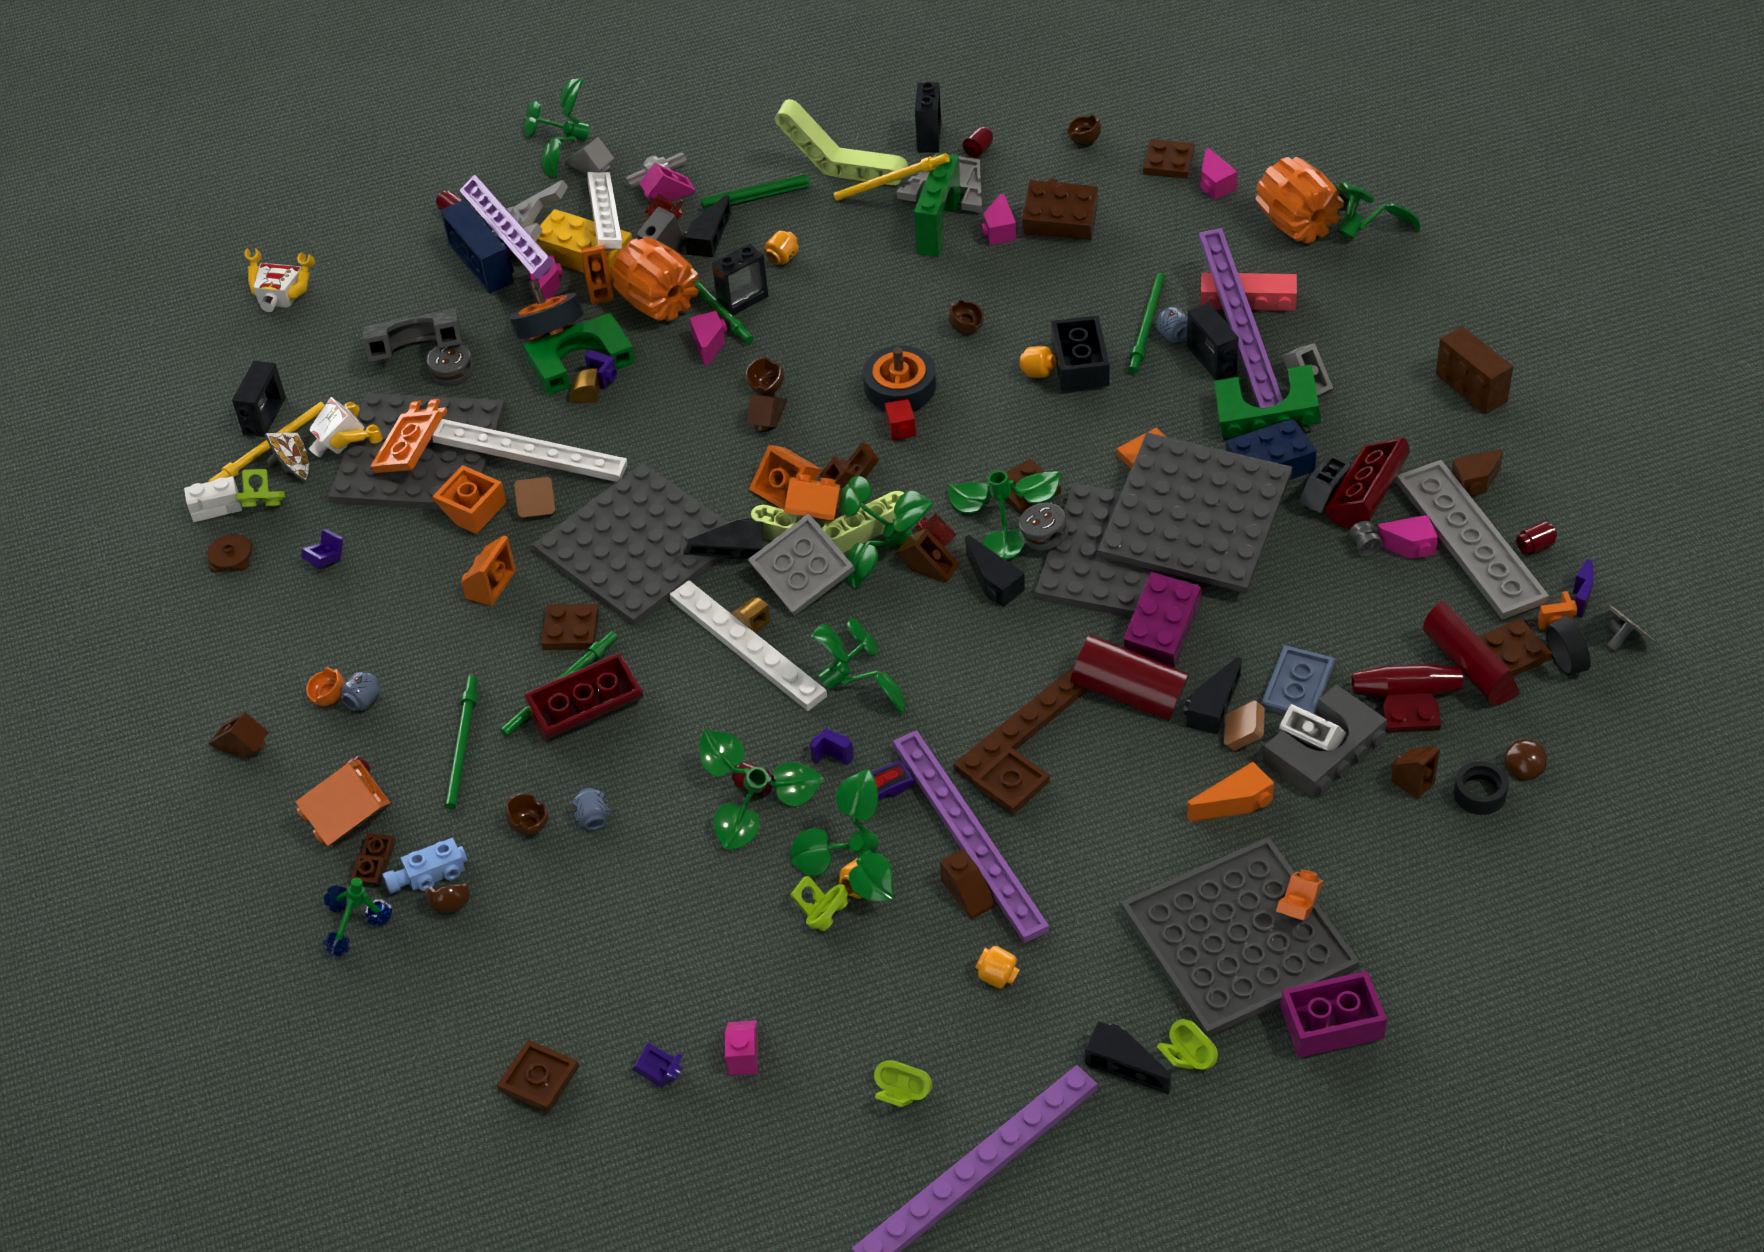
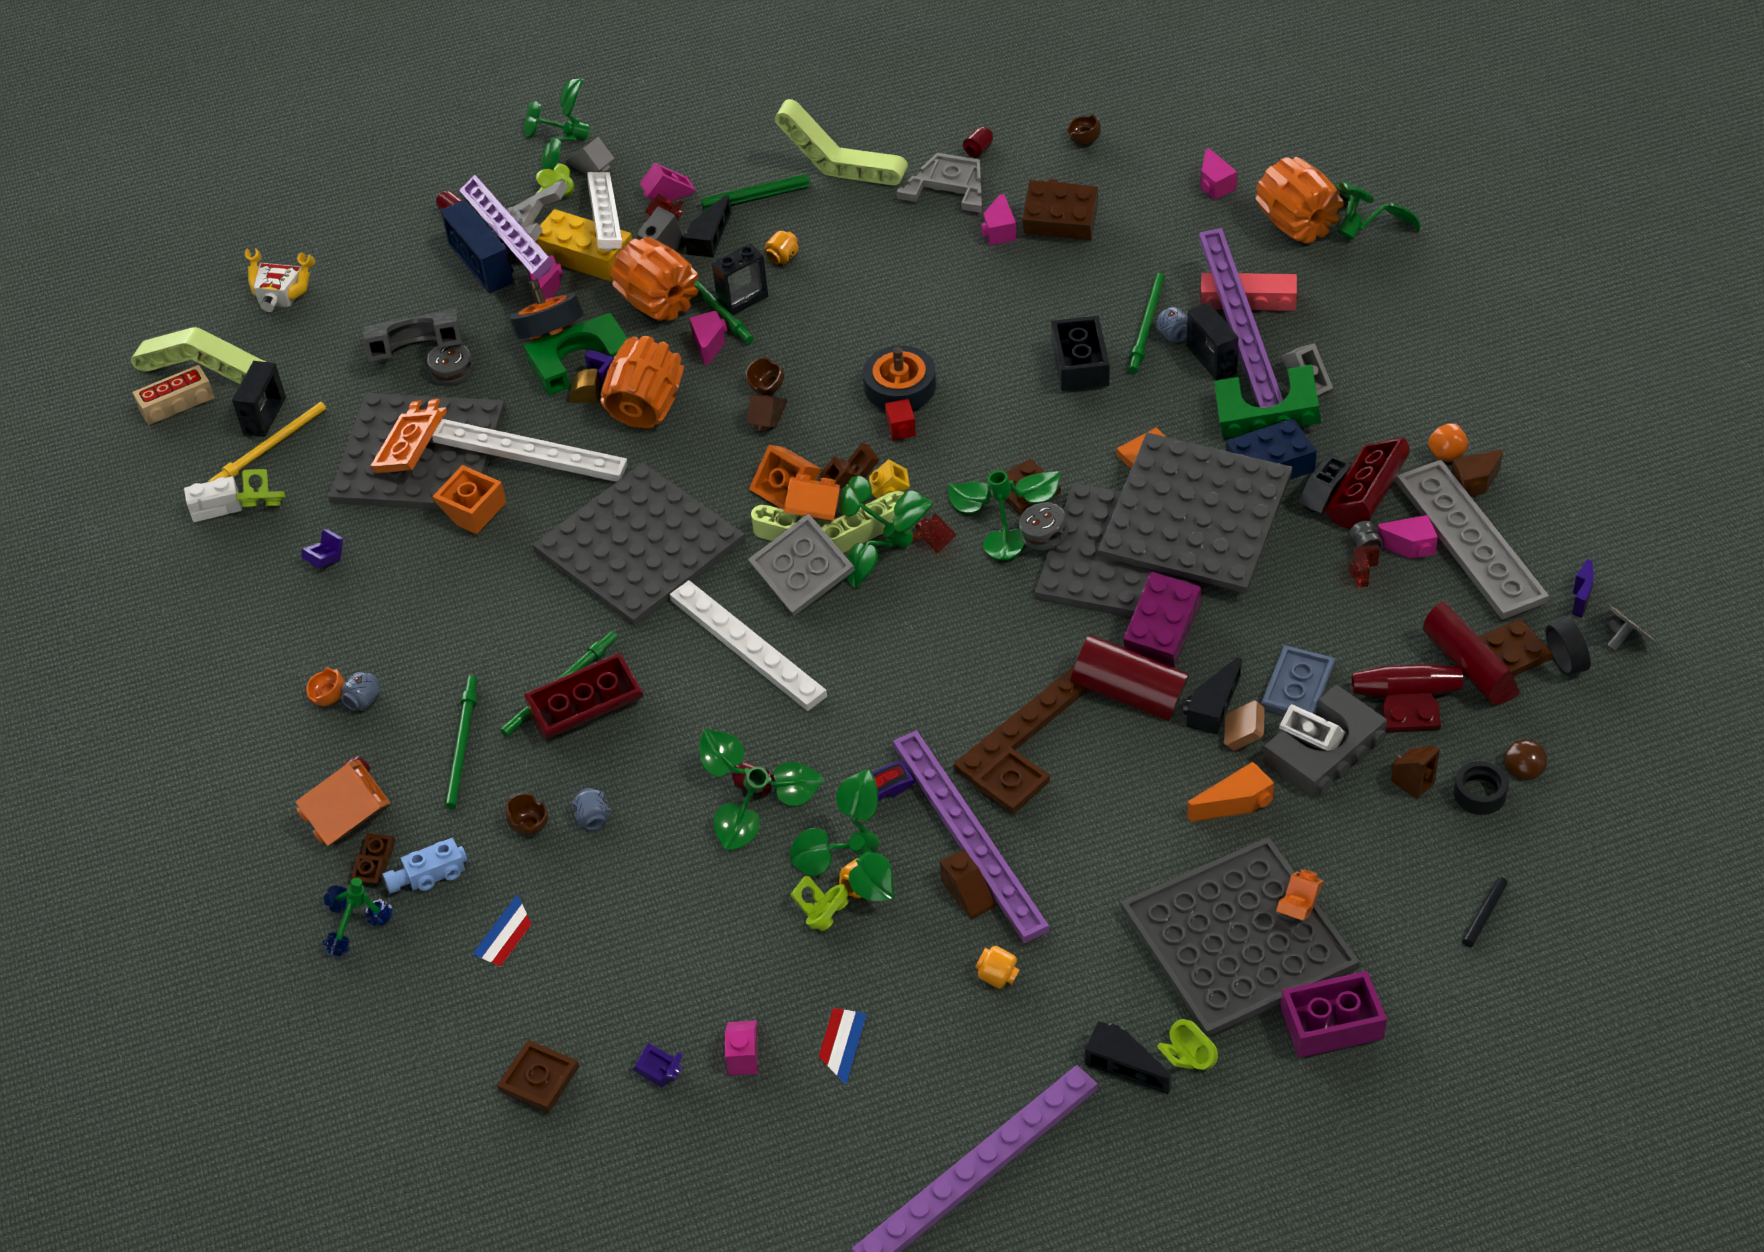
(173, 395): none -> tan brick
(196, 346): none -> yellowish green beam
(229, 553): reddish brown piece -> none
(240, 736): reddish brown slope -> none
(290, 452): shield -> none
(339, 427): torso -> none
(448, 898): reddish brown hair -> none
(489, 572): orange slope -> none
(504, 934): none -> sticker
(535, 497): medium nougat piece -> none
(549, 177): none -> lime plate
(570, 626): reddish brown plate -> none
(597, 274): orange slope -> none
(642, 382): none -> orange wheel
(670, 163): light grey axle -> none
(733, 540): black slope -> none
(753, 614): pearl gold brick -> none
(832, 744): dark purple bracket -> none
(838, 670): green plant -> none
(842, 1041): none -> sticker
(889, 478): none -> yellow brick
(901, 1083): lime bracket -> none
(926, 165): yellow bar -> none
(927, 556): reddish brown slope -> none
(928, 117): black window -> none
(938, 195): green arch -> none
(965, 317): reddish brown hair -> none
(996, 576): black slope -> none
(1038, 362): light orange head -> none
(1168, 158): reddish brown plate -> none
(1362, 560): none -> clear red bracket
(1448, 443): none -> orange hair
(1474, 370): reddish brown brick -> none
(1484, 912): none -> black bar
(1536, 538): dark red brick -> none
(1553, 612): orange bracket -> none

